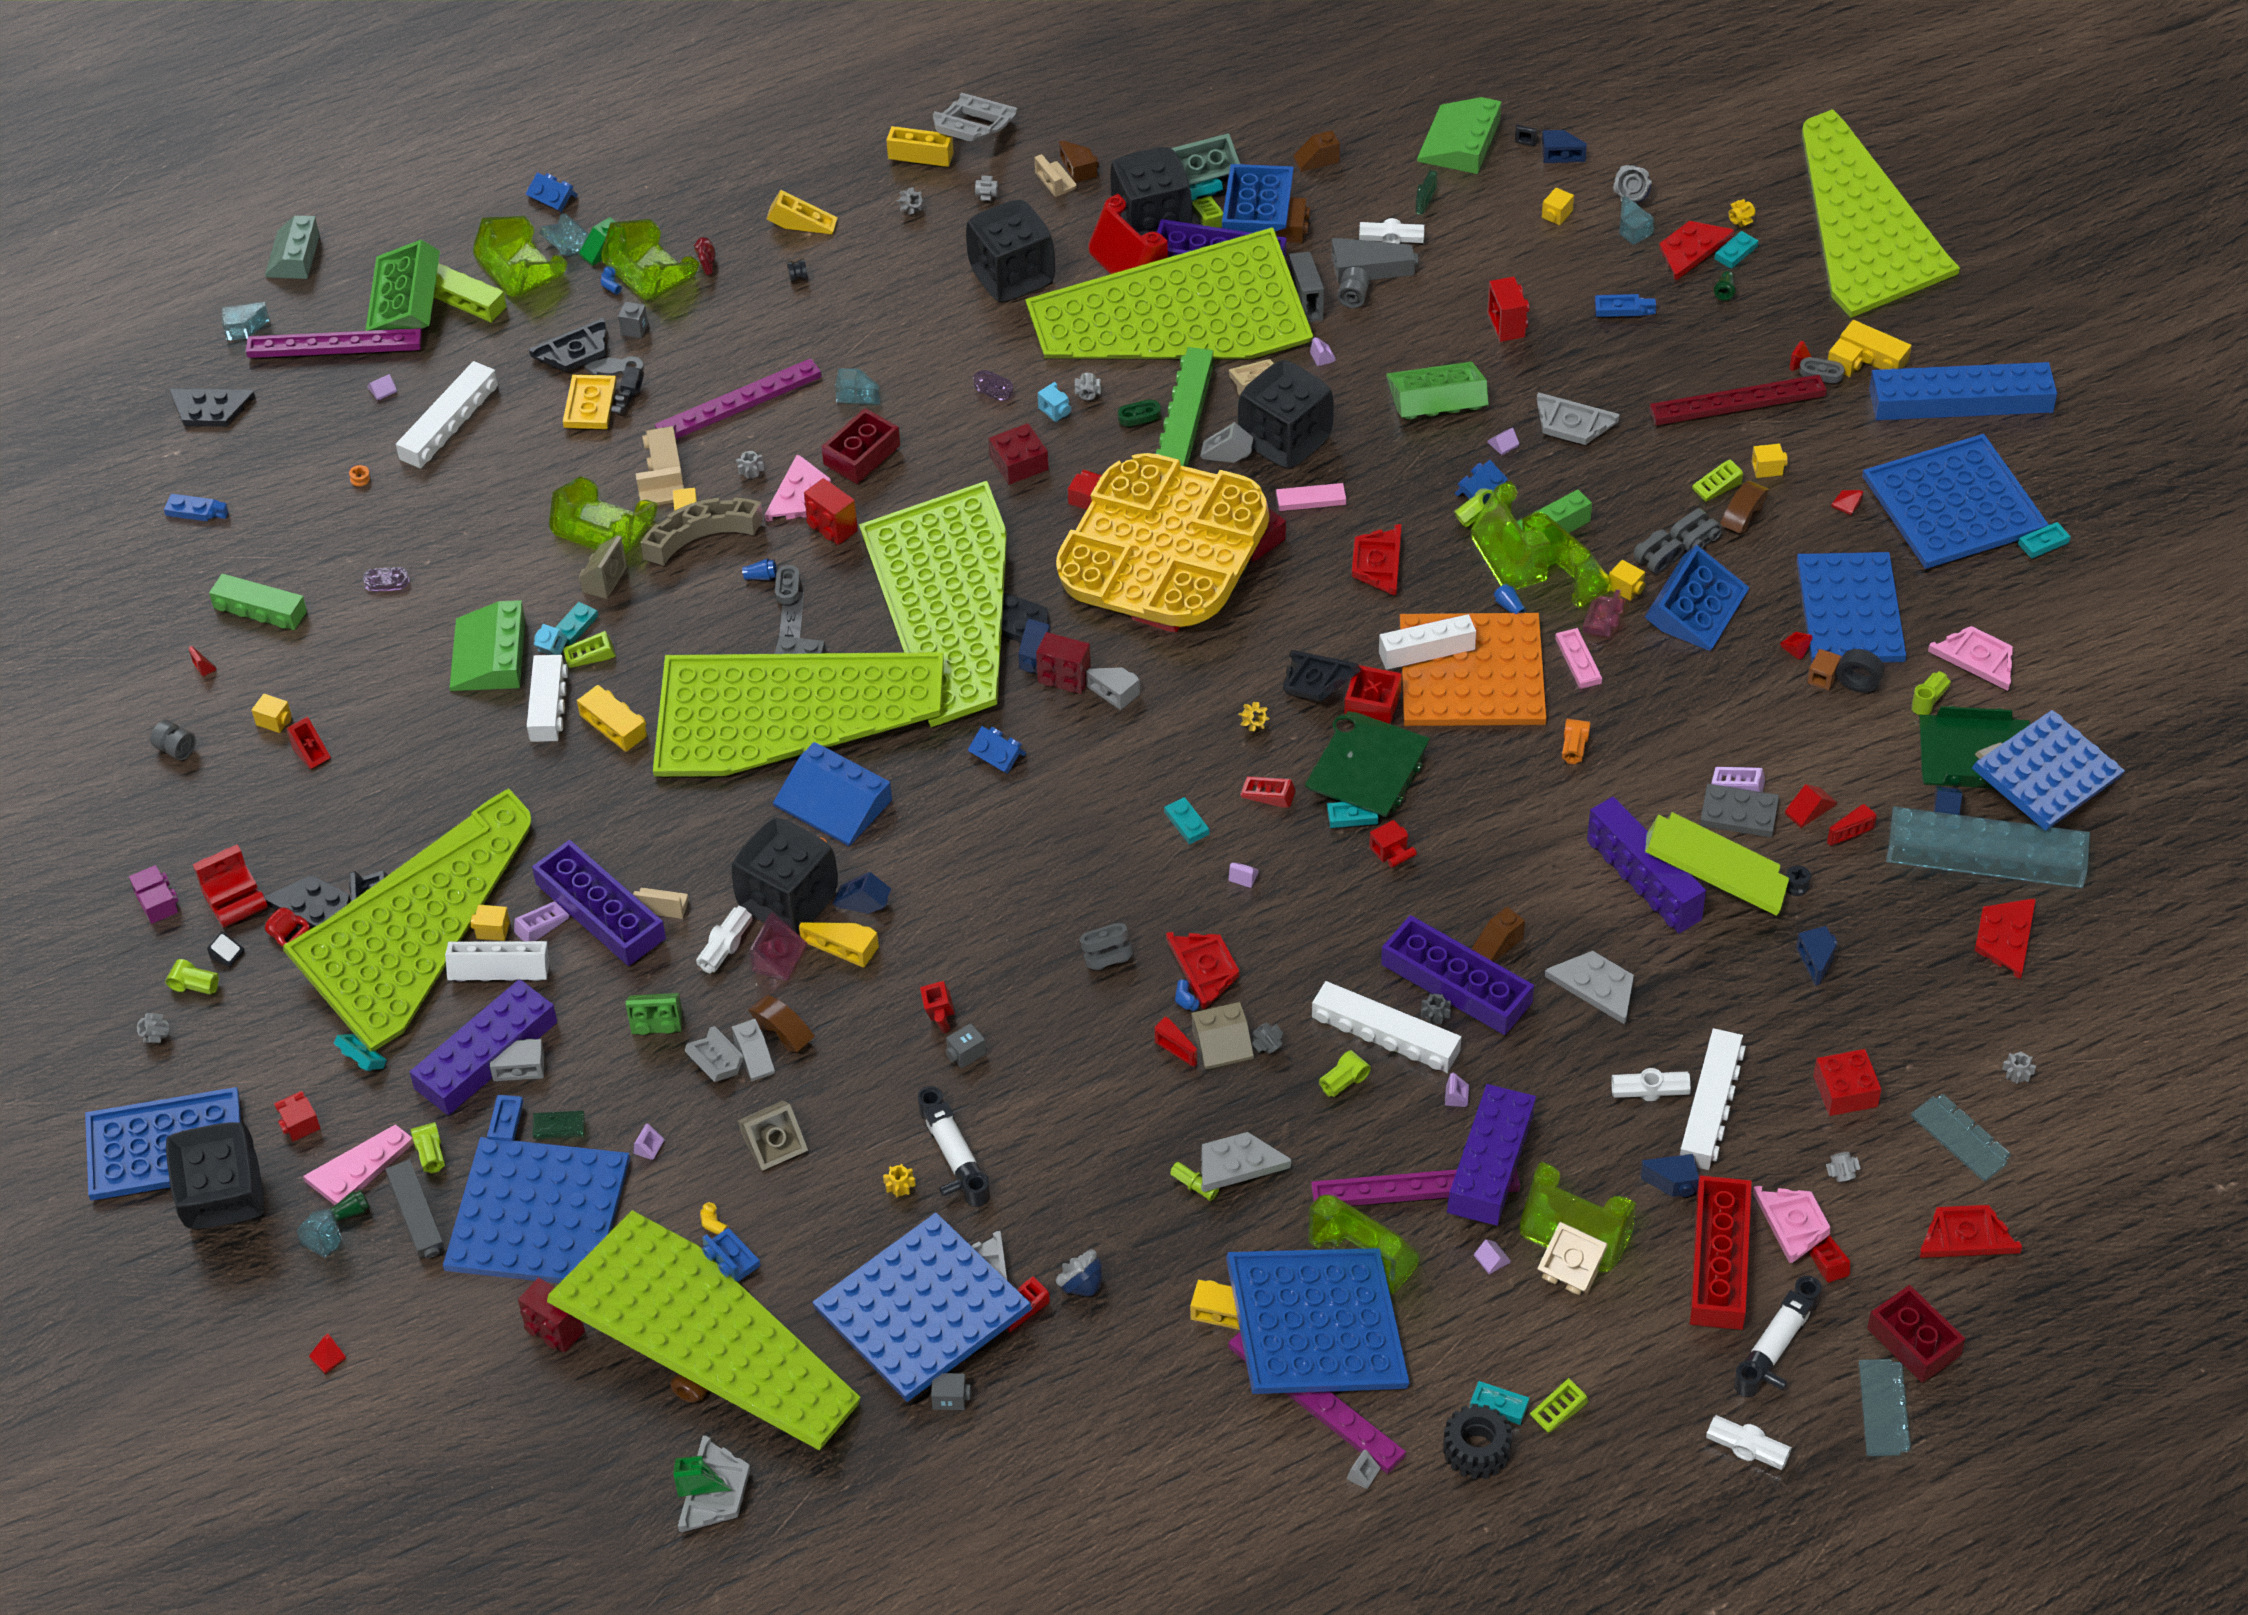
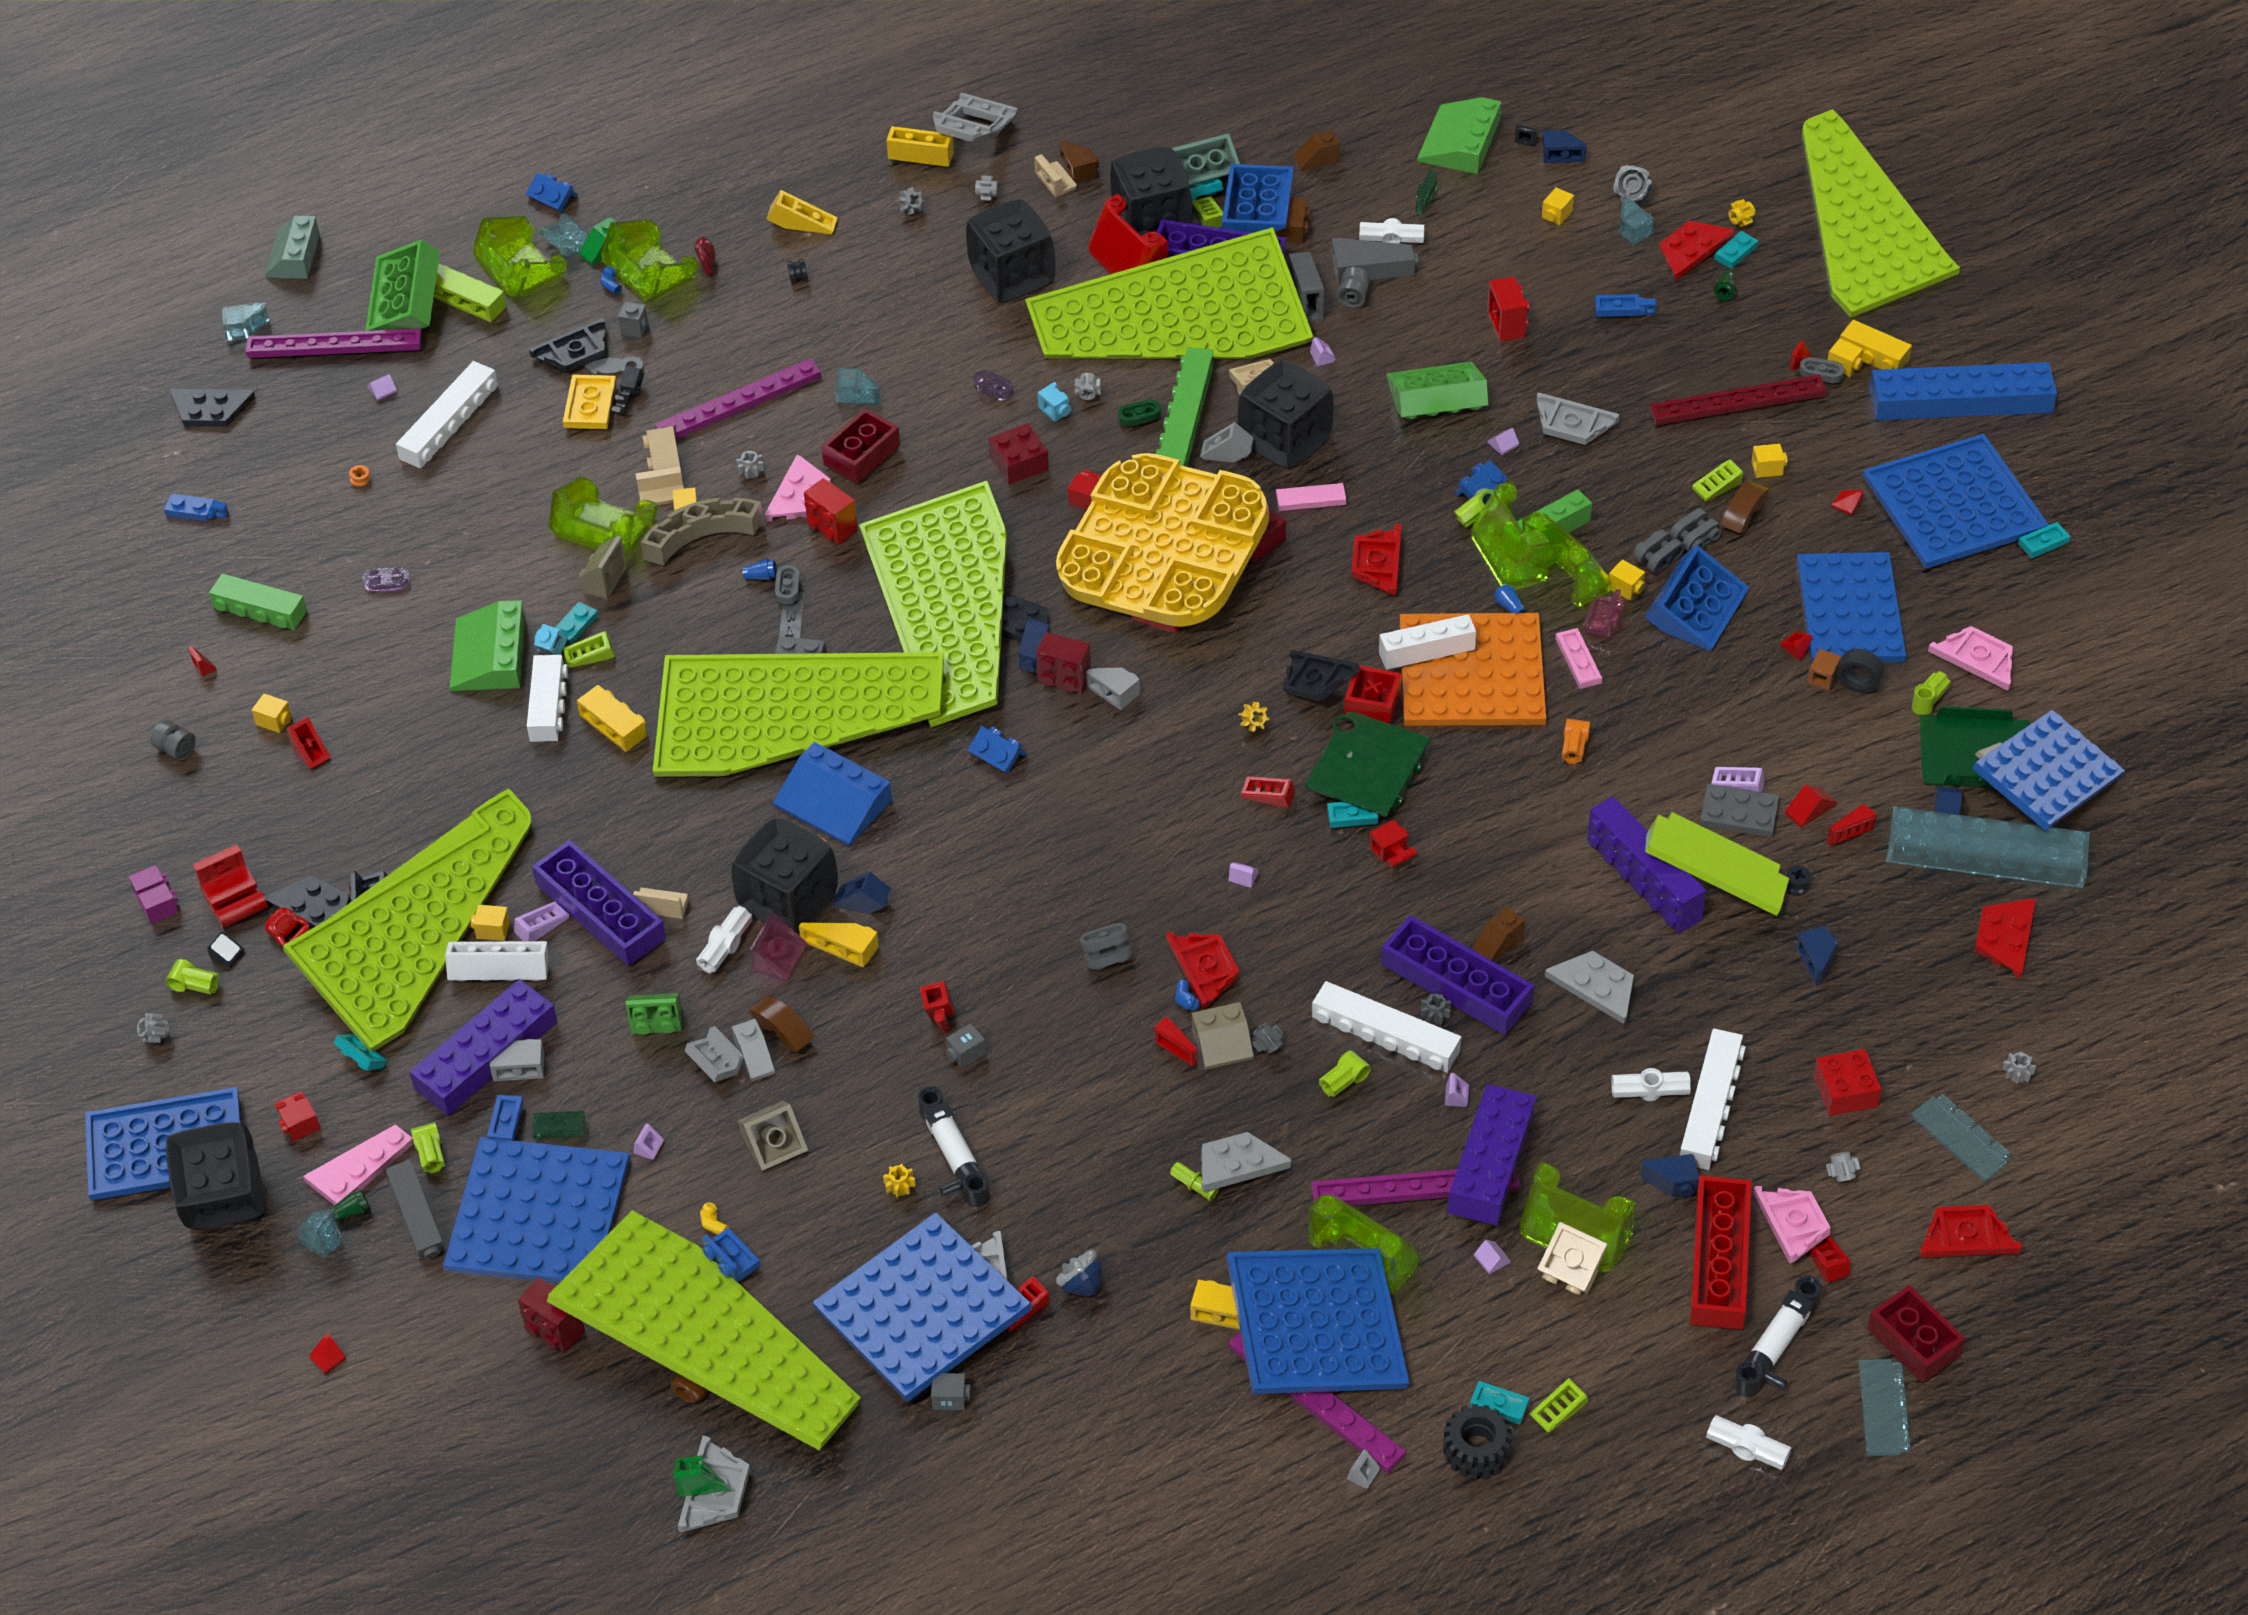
(1186, 820): teal plate -> none

